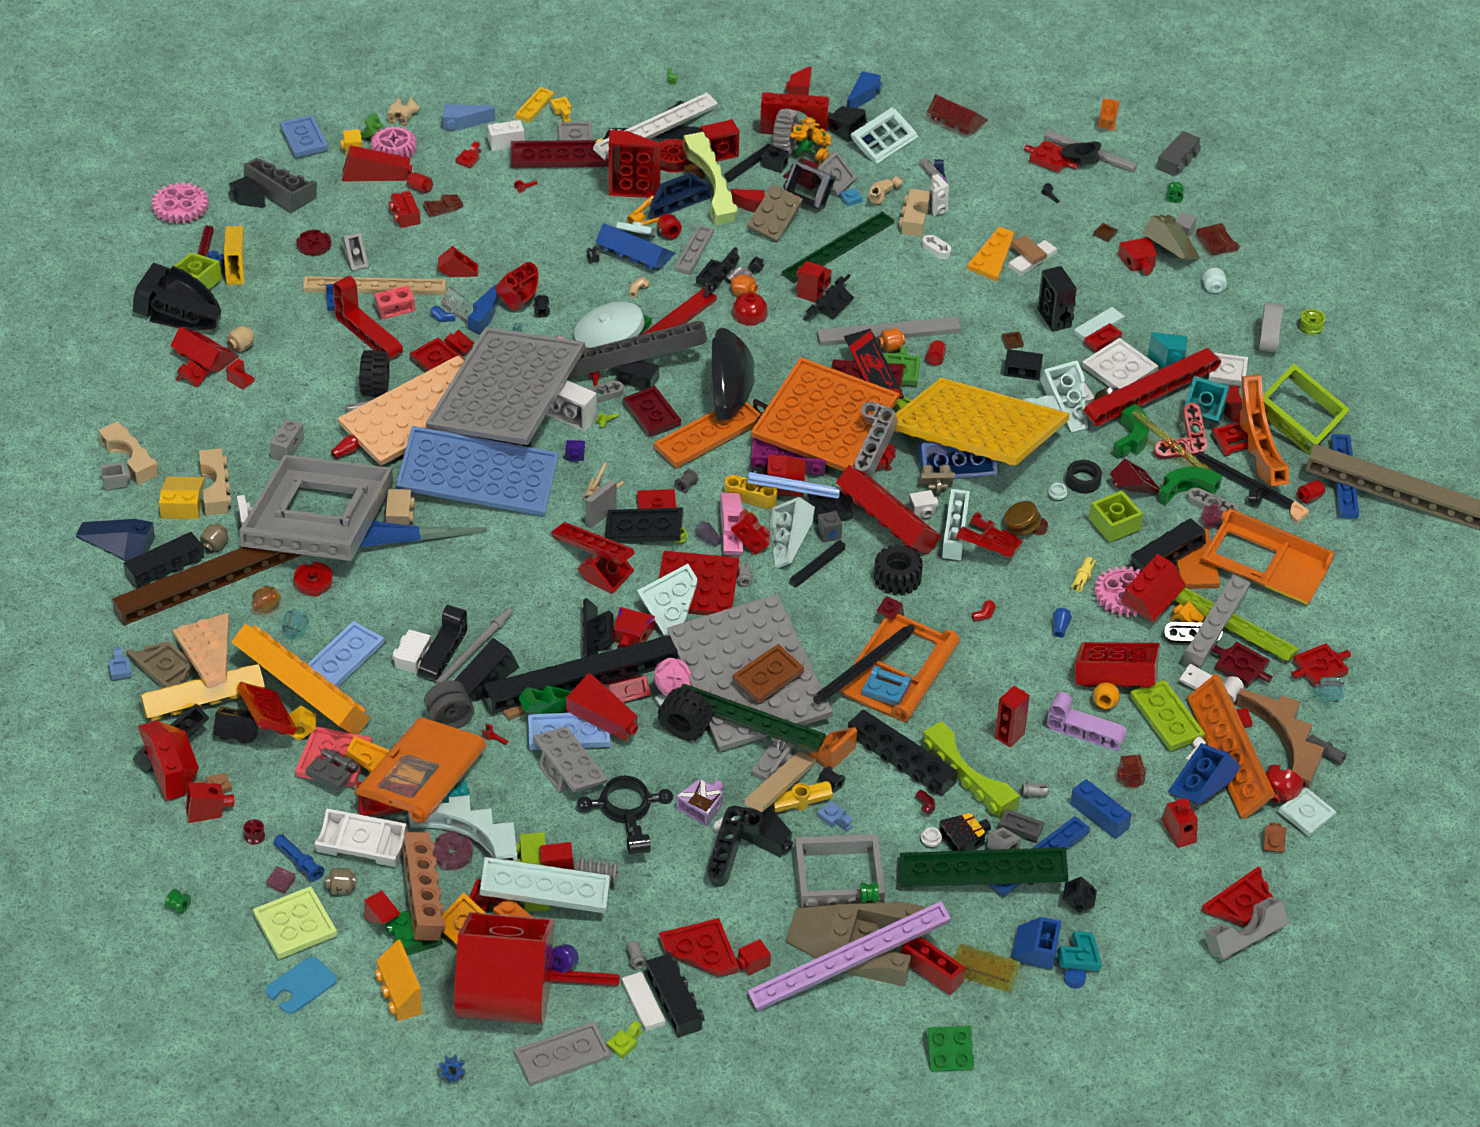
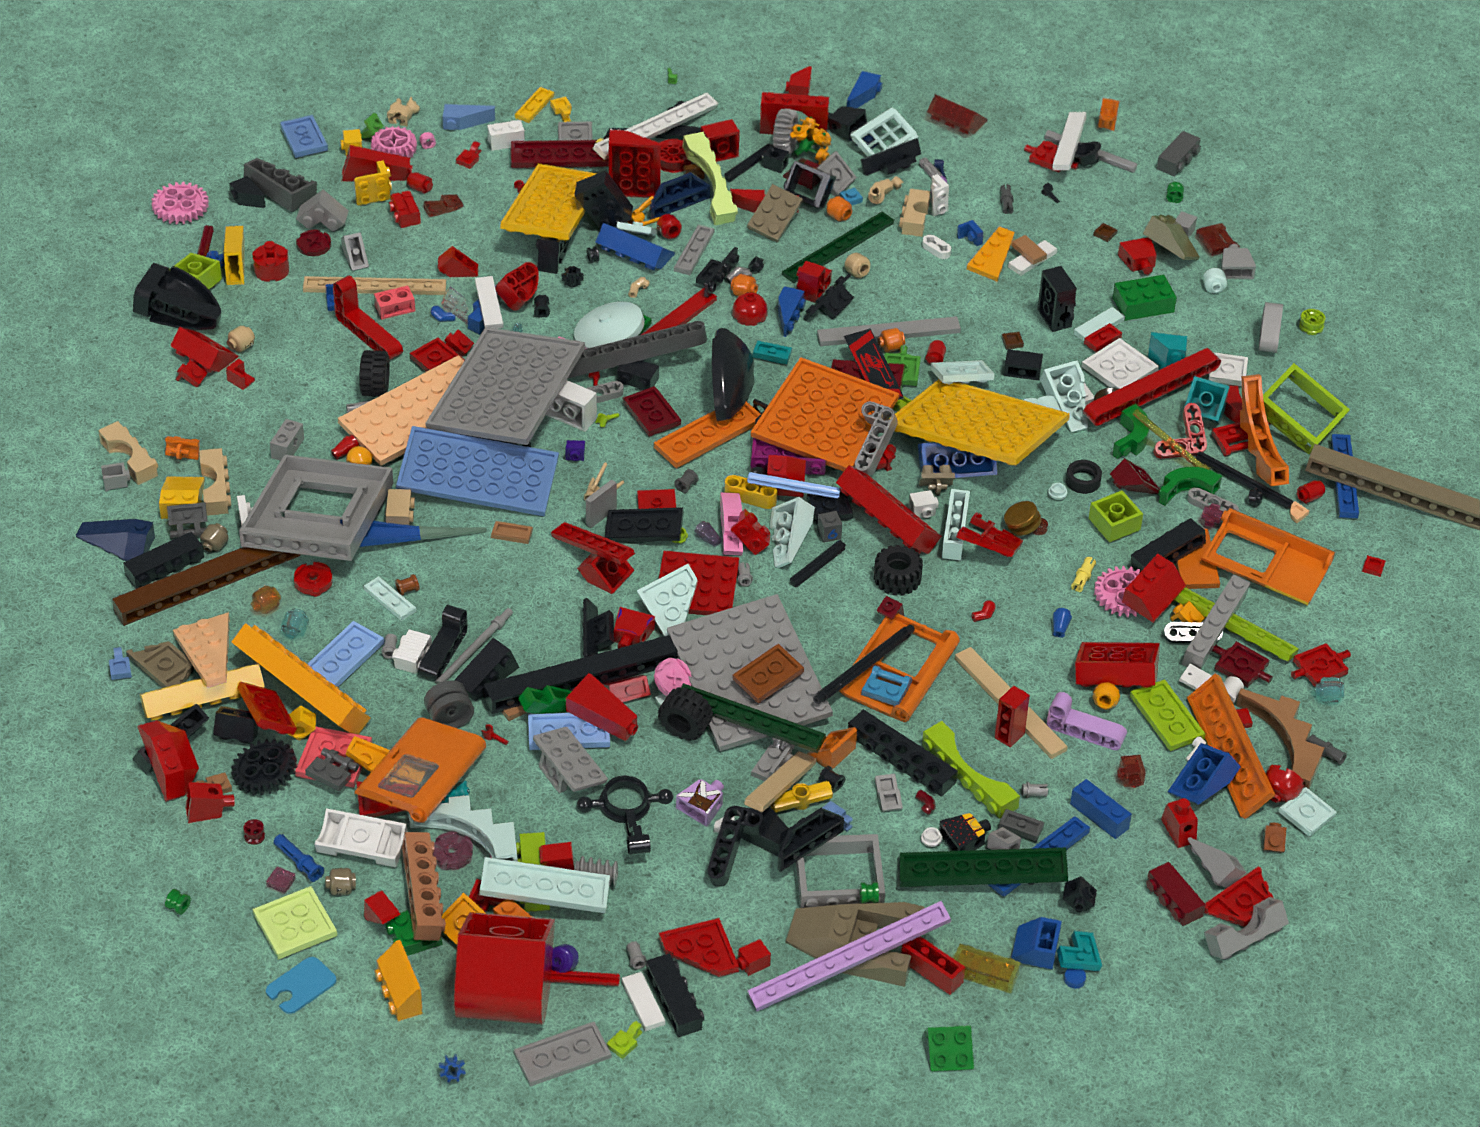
(182, 447): none -> orange hips
(187, 514): none -> dark grey plate
(264, 766): none -> black gear
(271, 262): none -> red brick
(322, 209): none -> light grey brick
(359, 455): none -> light orange piece
(374, 186): none -> yellow bracket
(389, 646): none -> light grey pin
(390, 598): none -> light aqua tile
(407, 584): none -> dark orange bush
(425, 136): none -> bright pink bush
(489, 302): none -> white tile
(512, 532): none -> medium nougat tile
(547, 204): none -> yellow plate
(549, 253): none -> black wedge
(572, 276): none -> black gear
(603, 200): none -> black piece
(772, 352): none -> teal plate
(789, 306): none -> blue slope
(807, 836): none -> black wedge
(839, 208): none -> orange head
(857, 265): none -> tan head
(888, 792): none -> light grey slope
(892, 159): none -> black bracket
(962, 371): none -> light aqua plate
(972, 231): none -> blue bracket
(996, 688): none -> tan tile
(1006, 199): none -> dark grey pin
(1069, 141): none -> white tile
(1144, 297): none -> green brick
(1175, 894): none -> dark red brick
(1222, 866): none -> light grey slope
(1237, 263): none -> light grey torso
(1374, 566): none -> red tile

